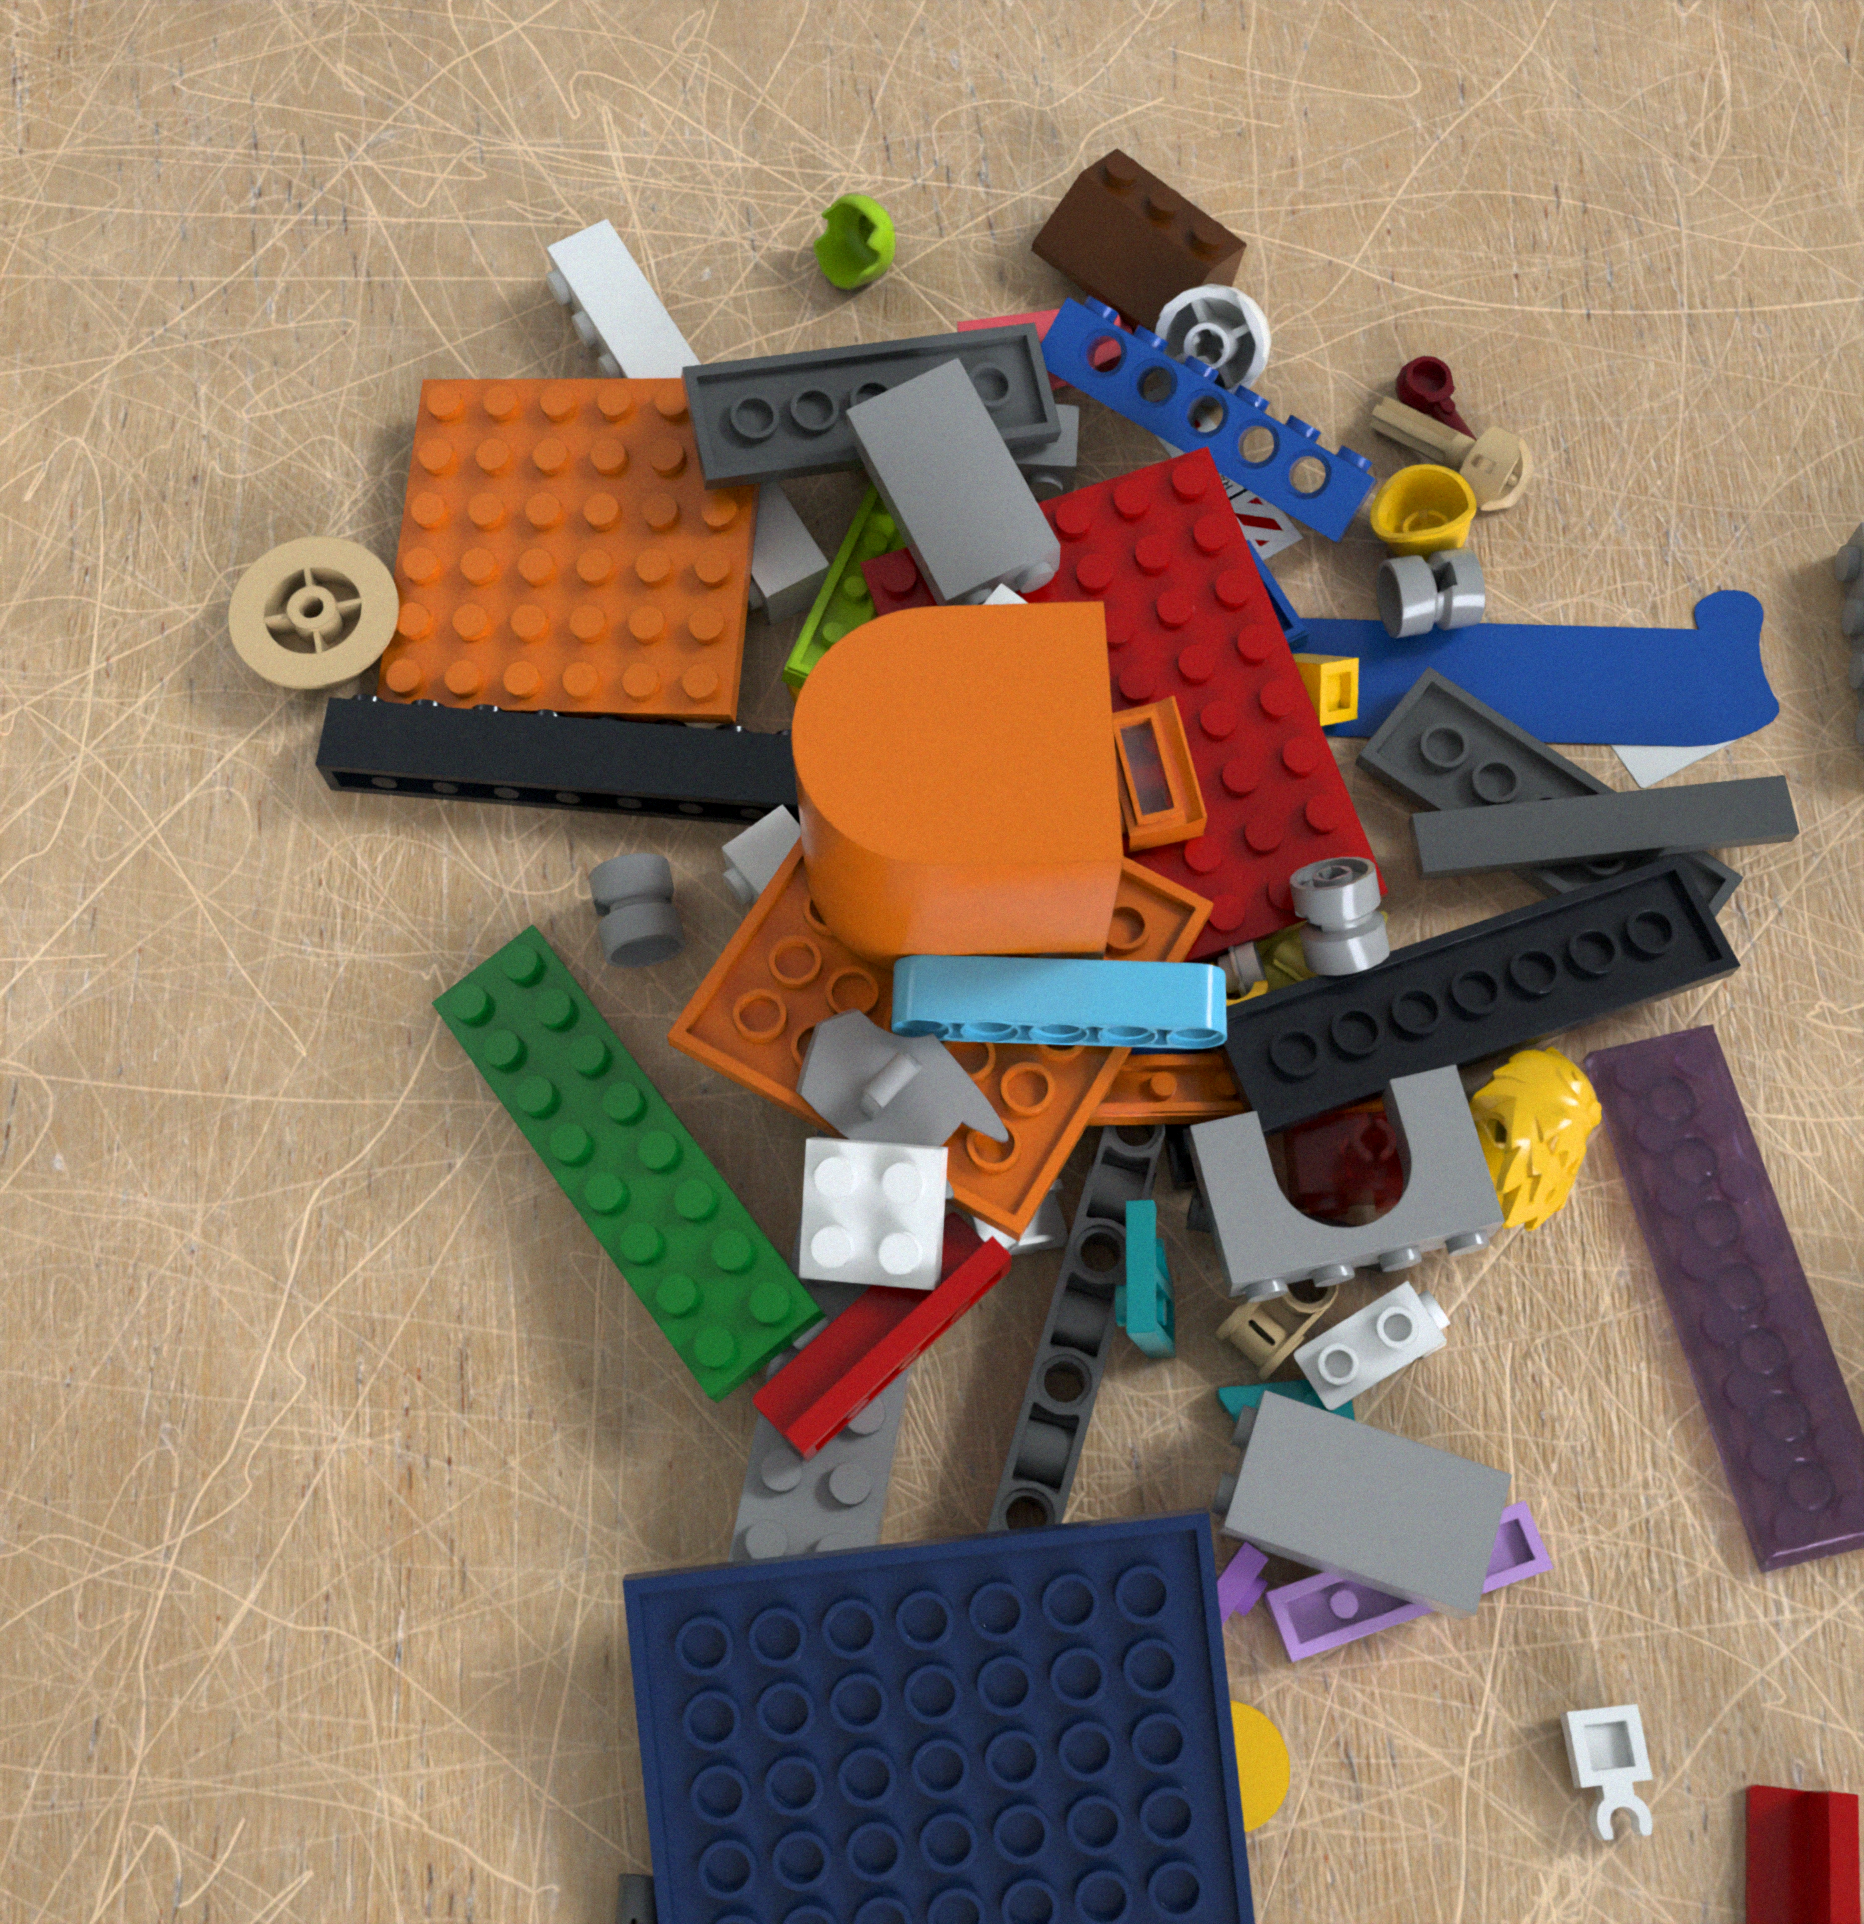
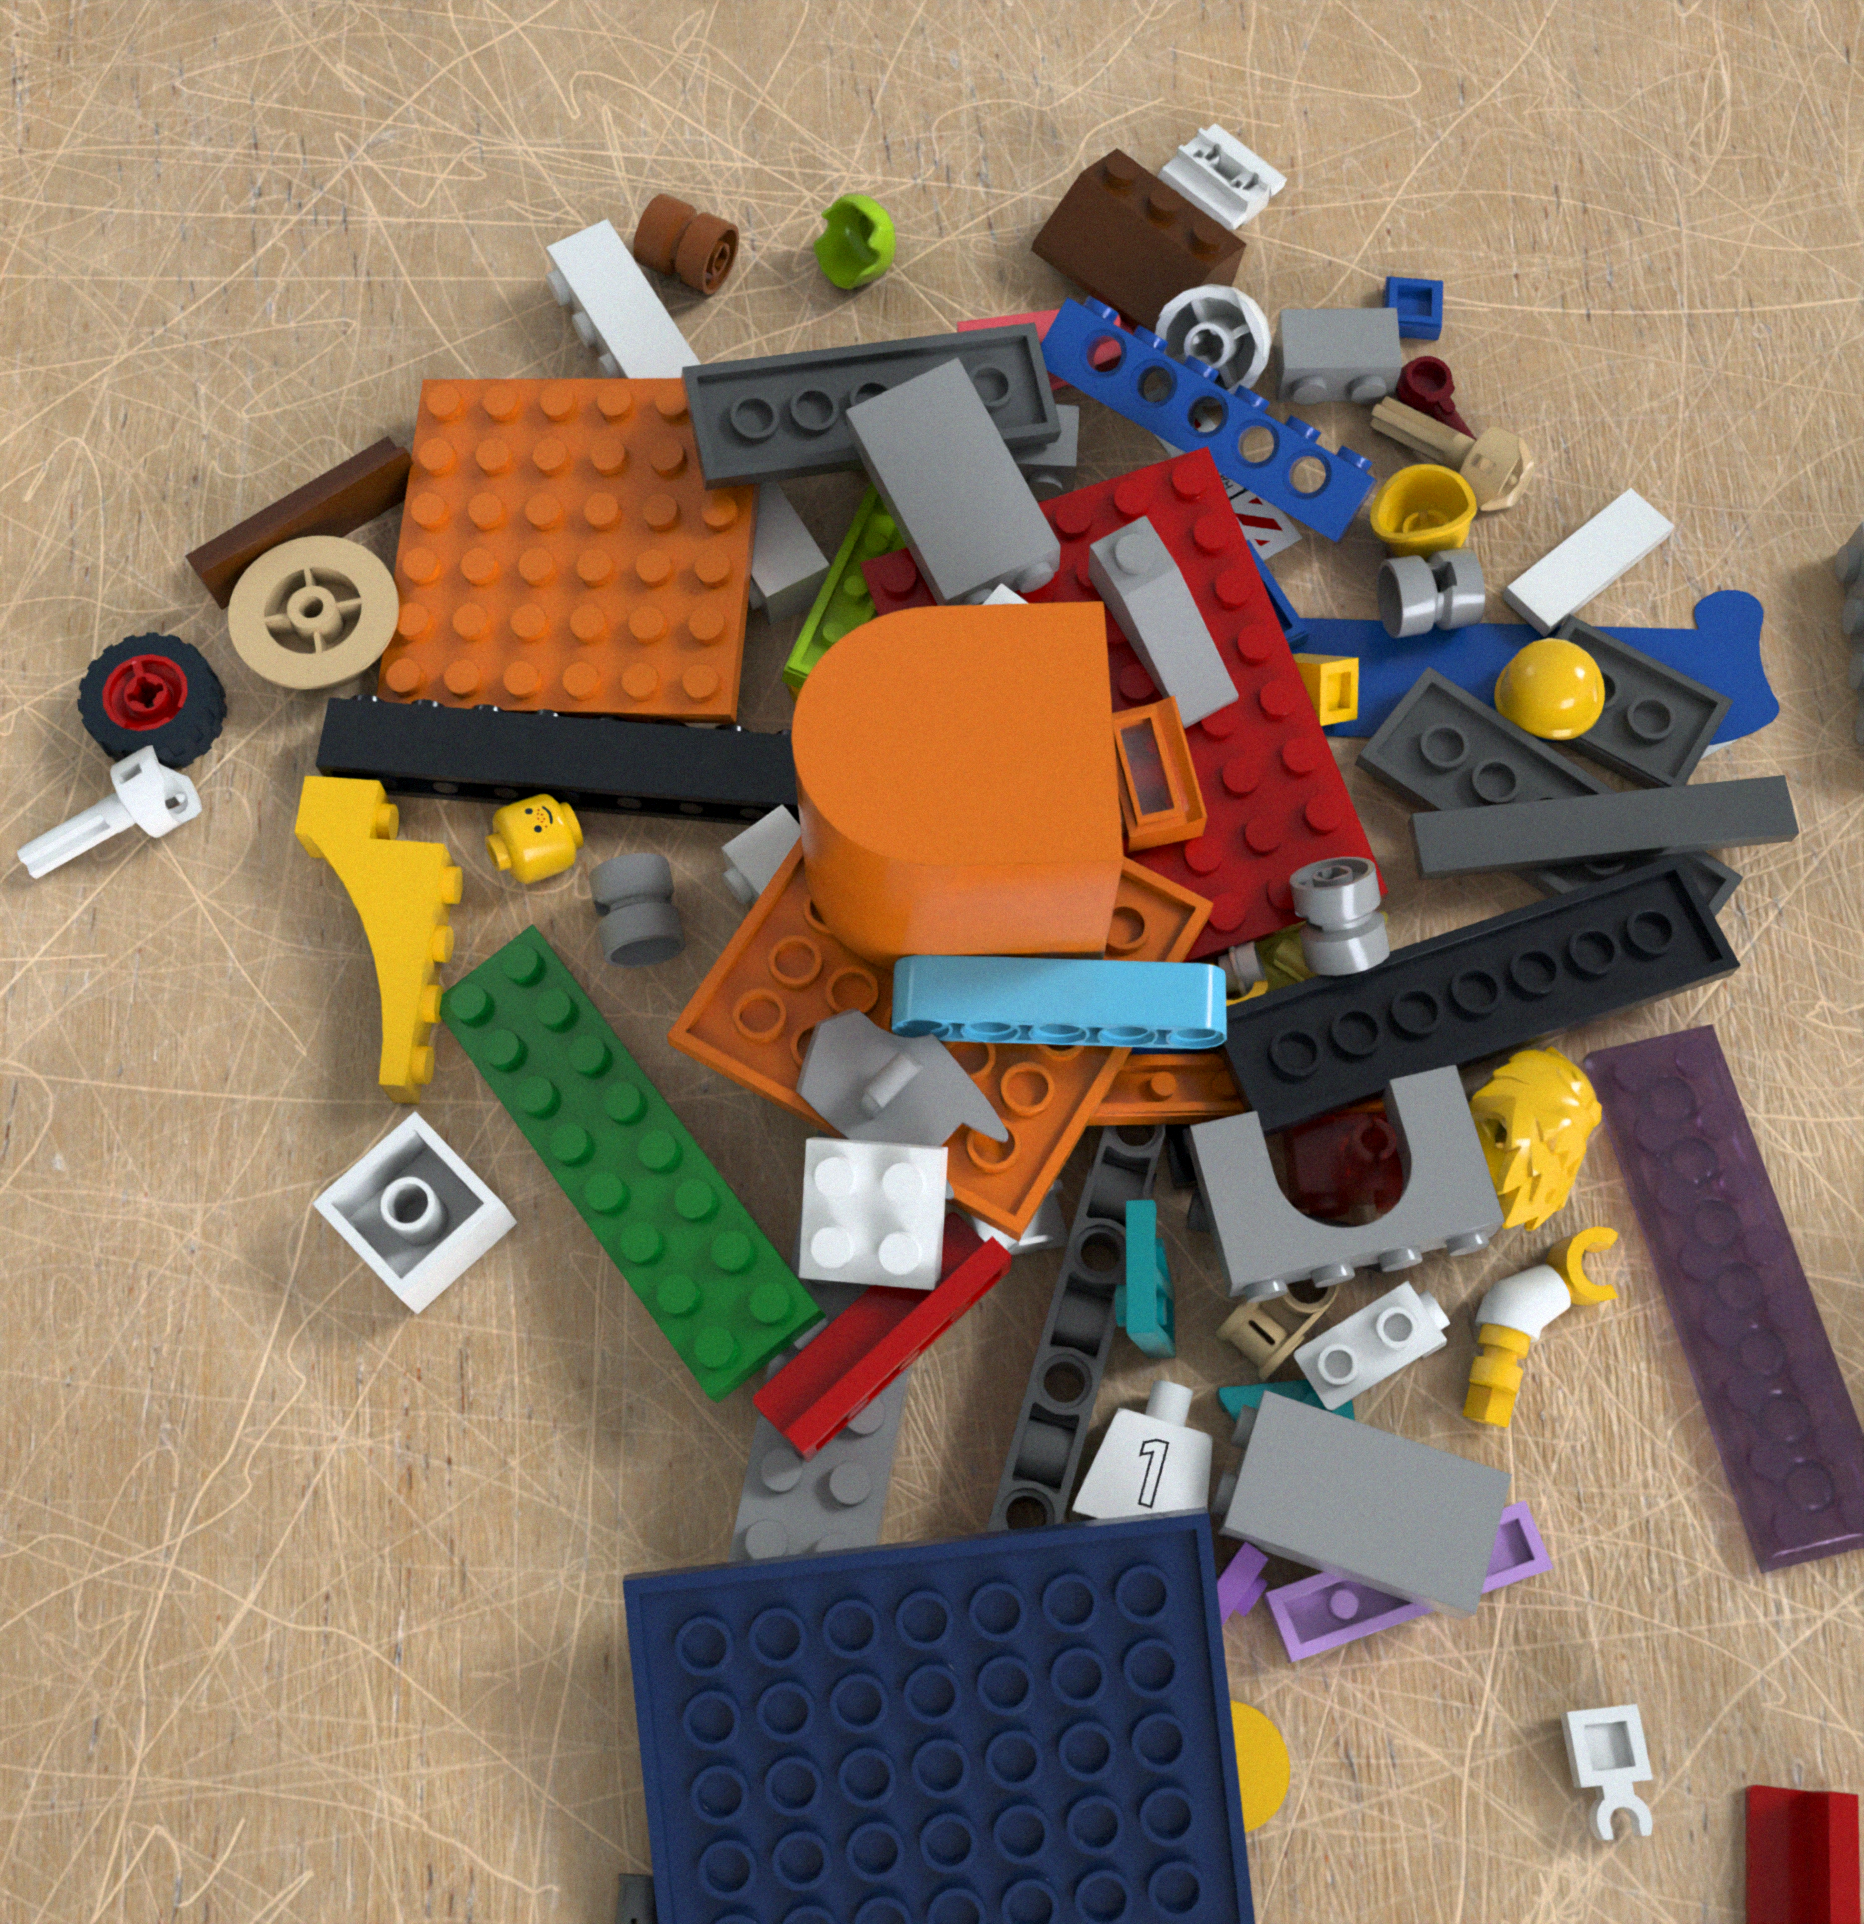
(142, 797): none -> white piece
(185, 707): none -> black wheel
(324, 507): none -> reddish brown panel
(405, 909): none -> yellow arch
(415, 1212): none -> white brick
(534, 838): none -> yellow head
(679, 240): none -> dark orange wheel
(1148, 1461): none -> white torso
(1160, 619): none -> light grey slope
(1222, 177): none -> white piece
(1336, 355): none -> light grey brick
(1417, 304): none -> blue tile
(1516, 1313): none -> yellow piece
(1551, 690): none -> yellow helmet
(1587, 562): none -> white tile
(1651, 716): none -> dark grey tile

